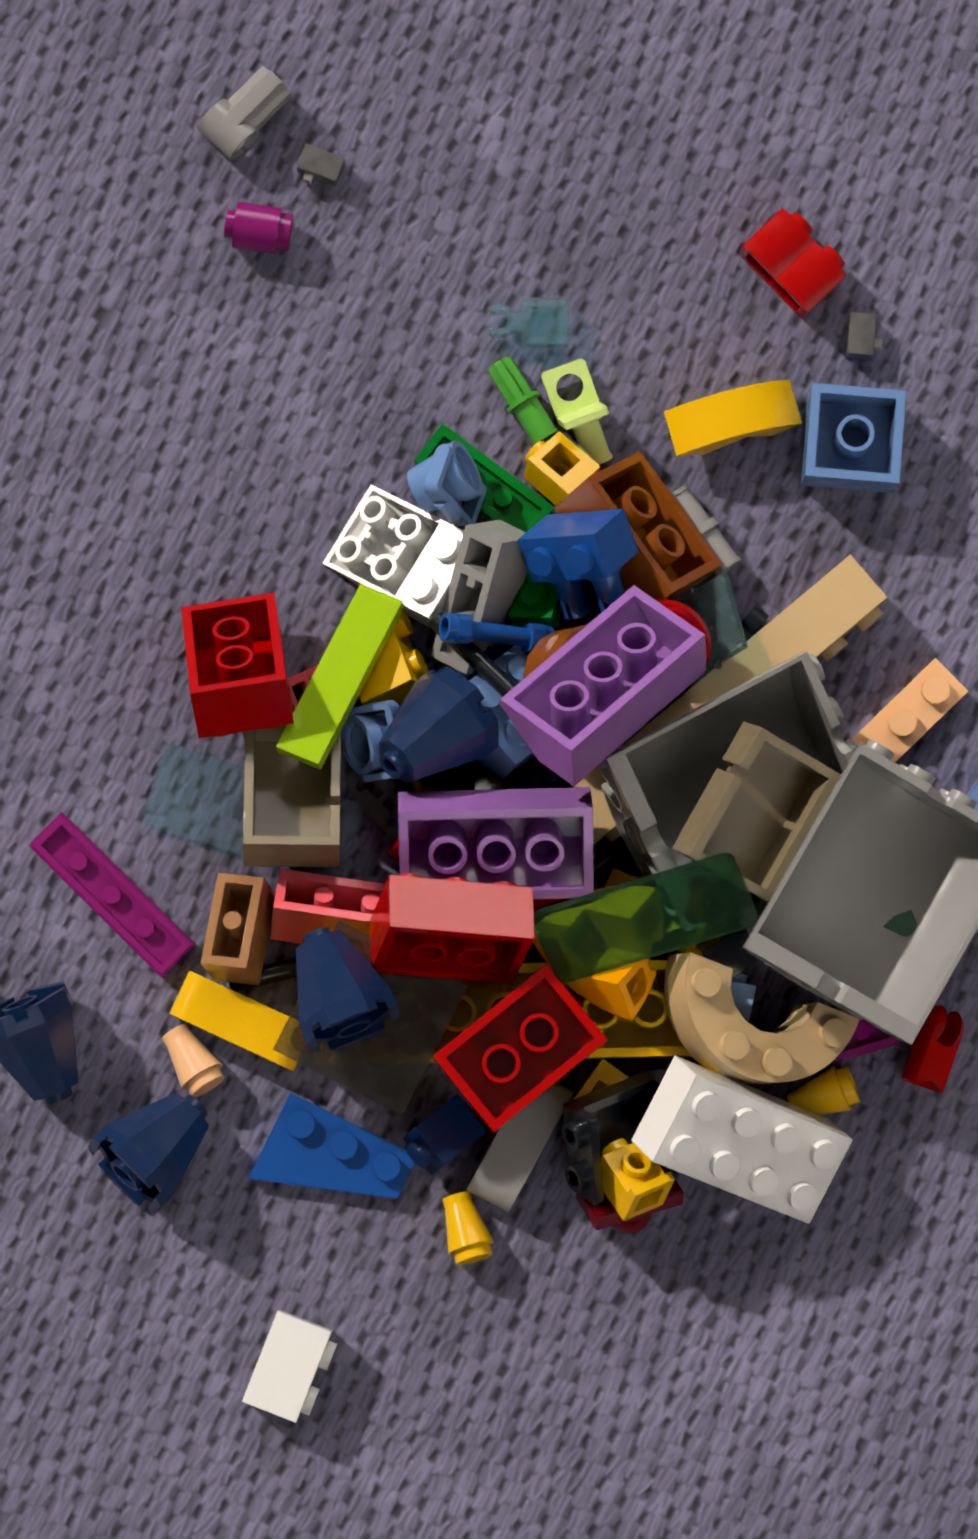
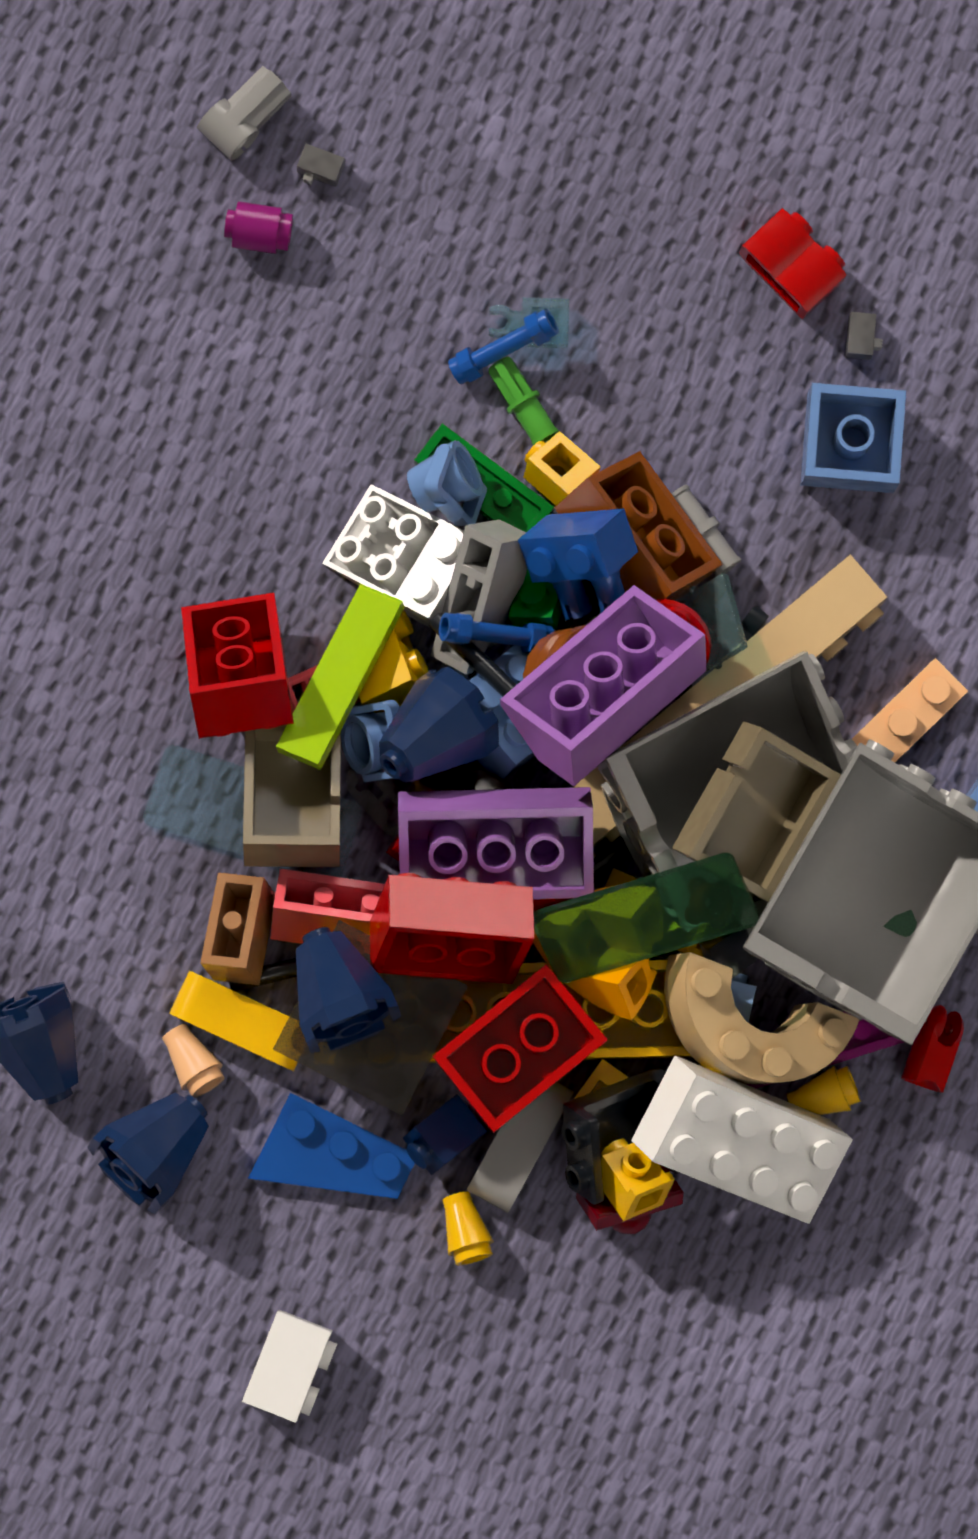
(111, 895): magenta tile -> none
(538, 328): none -> blue bar
(579, 414): yellowish green bracket -> none
(731, 416): yellow brick -> none

